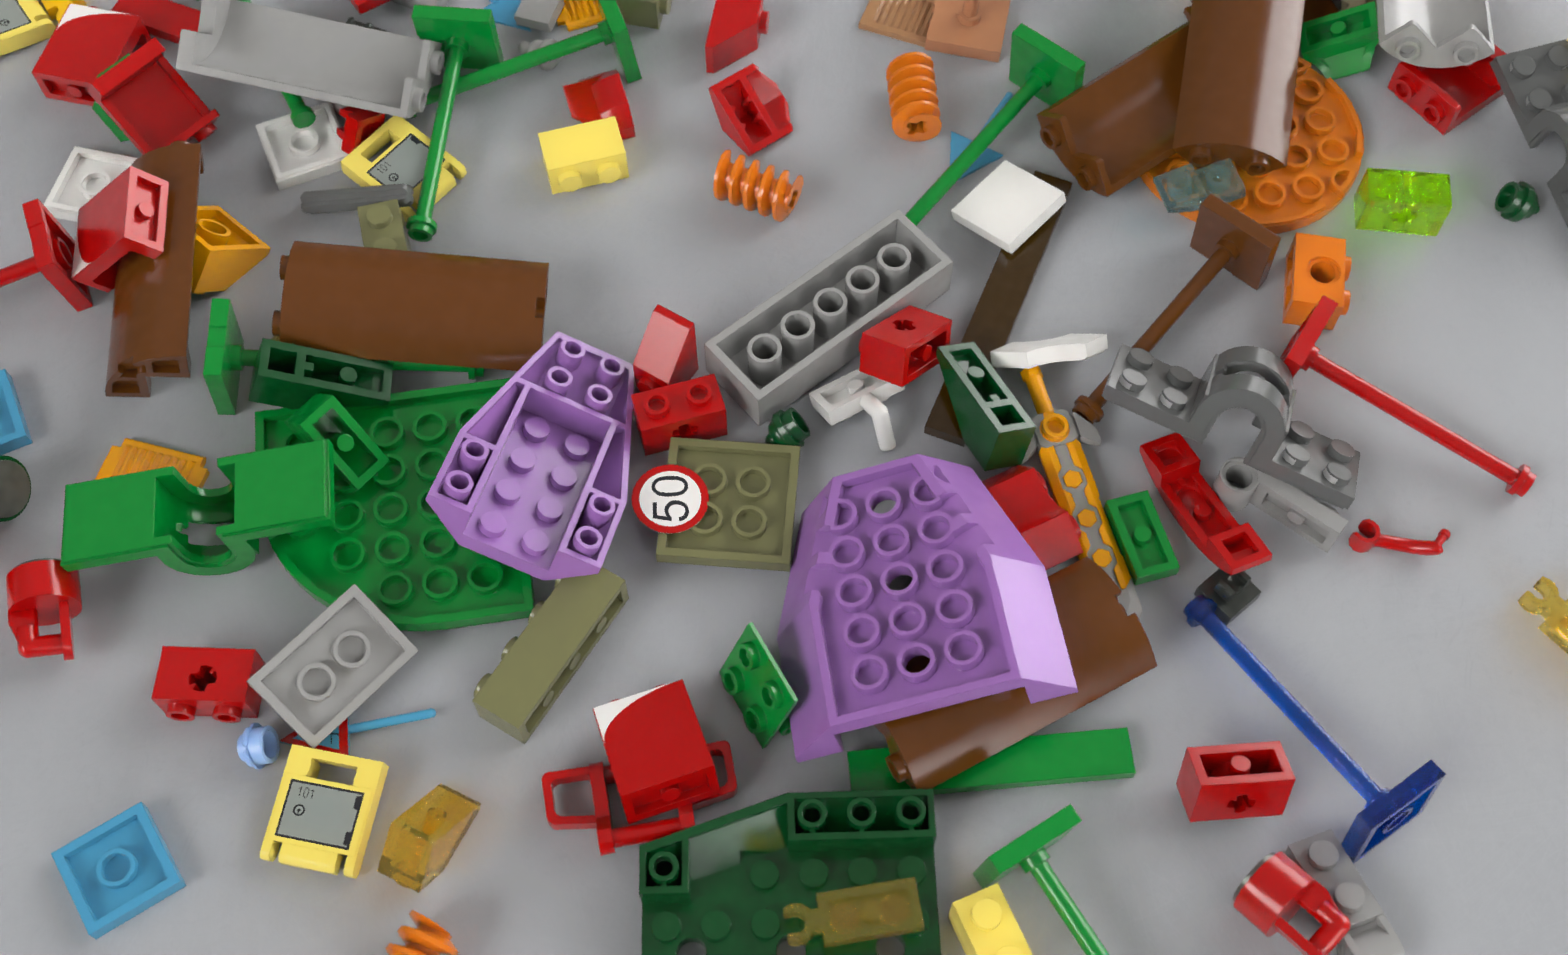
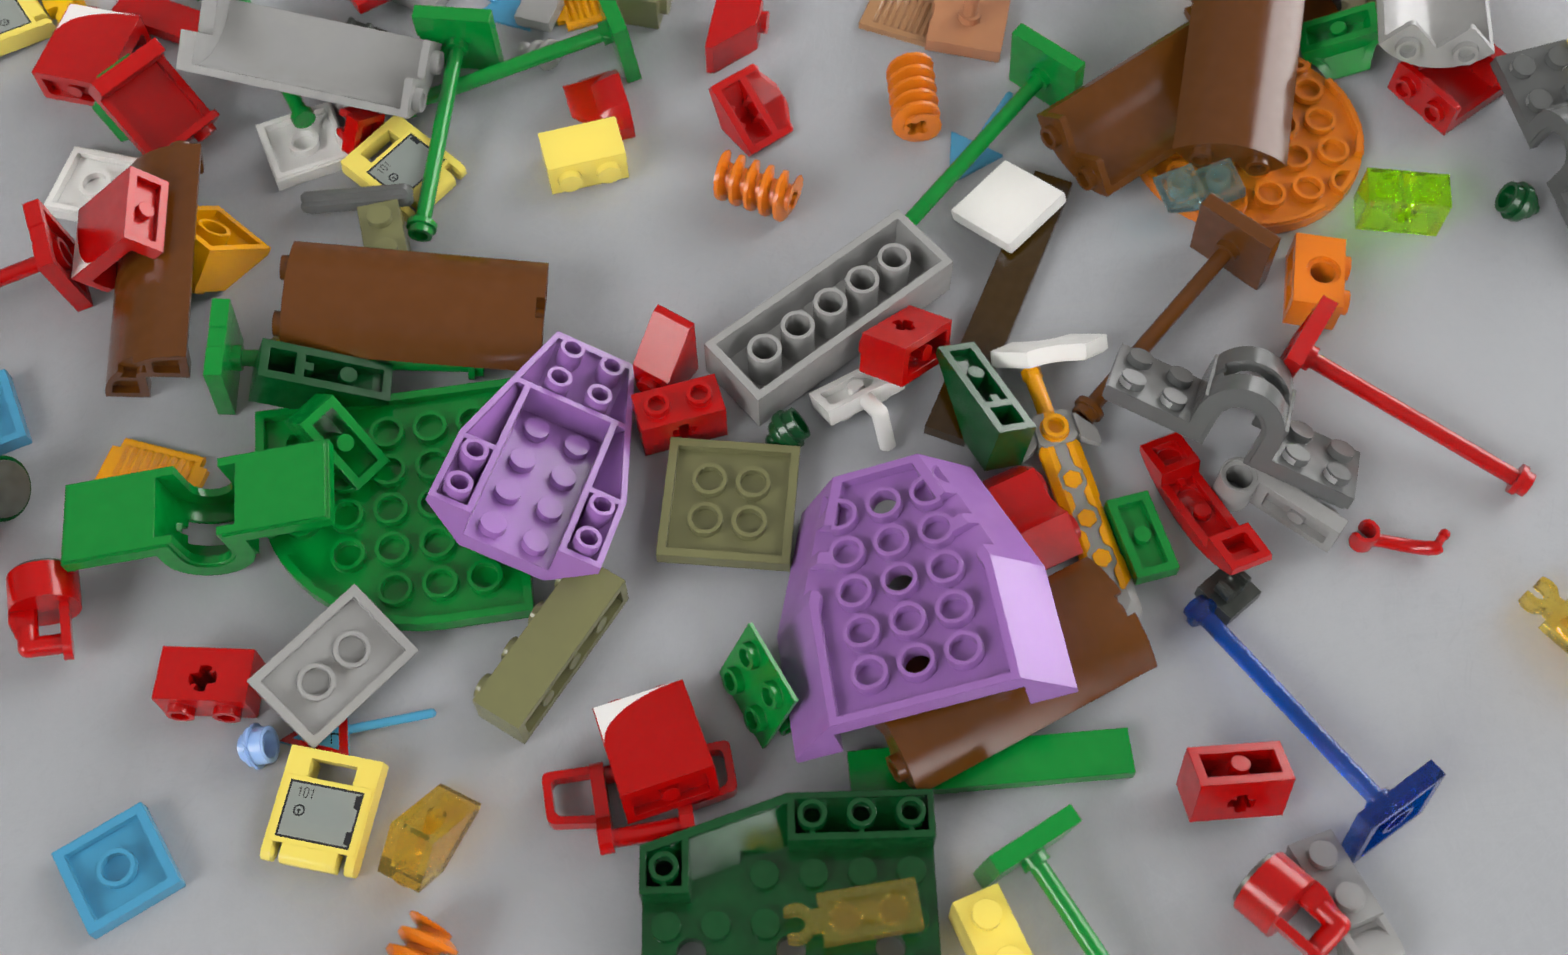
(670, 498): sticker -> none

